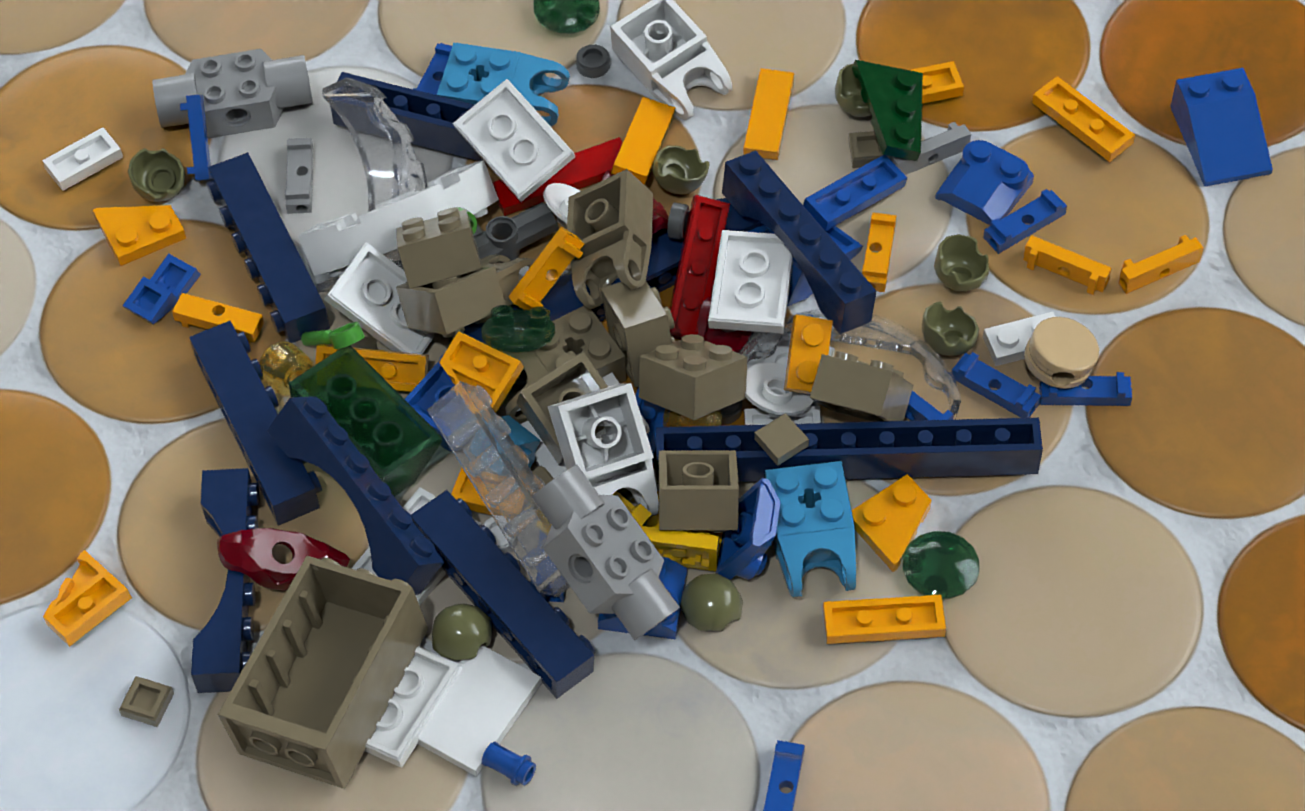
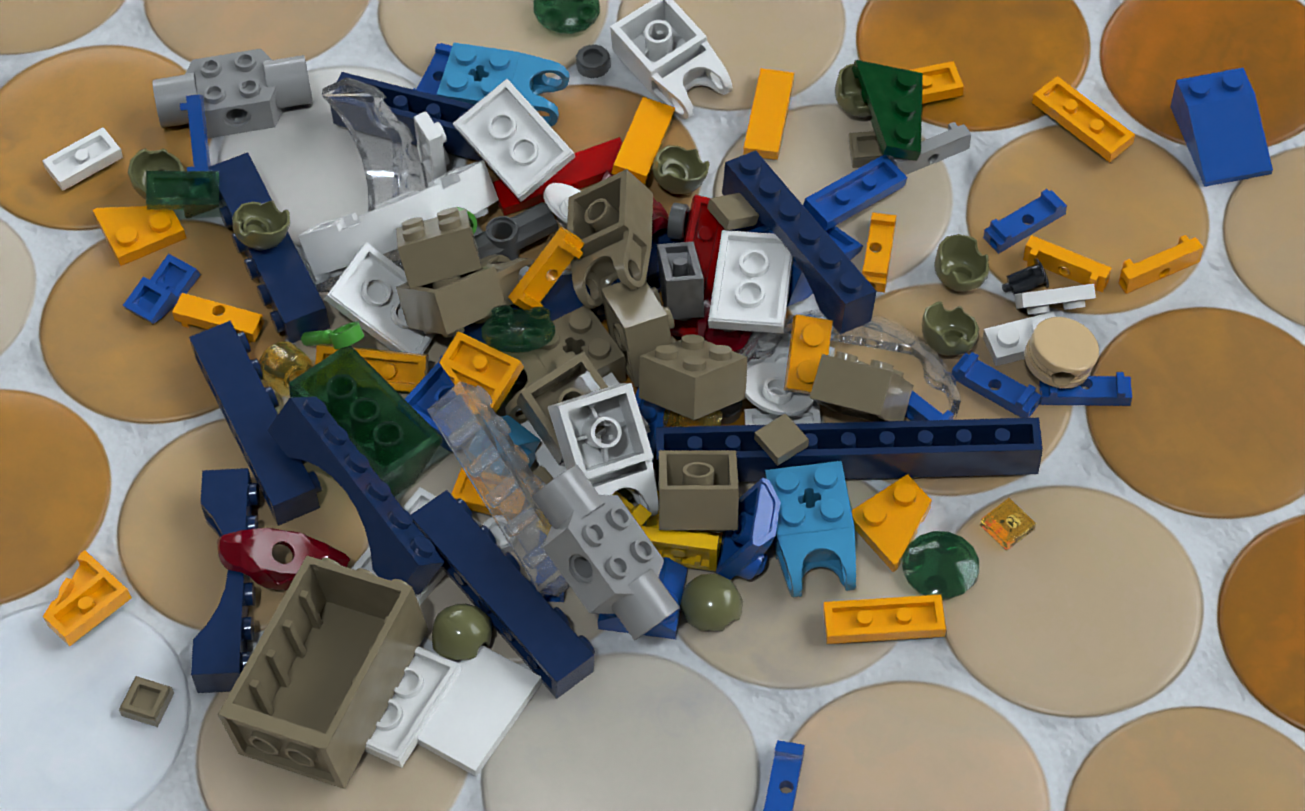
(183, 190): none -> clear green slope
(260, 225): none -> olive hair
(298, 187): light grey piece -> none
(430, 142): none -> white plate
(513, 766): blue pin -> none
(681, 280): none -> flat silver slope
(733, 211): none -> dark tan tile
(986, 182): blue slope -> none
(1007, 524): none -> clear yellow tile
(1026, 279): none -> black piece
(1039, 301): none -> white plate

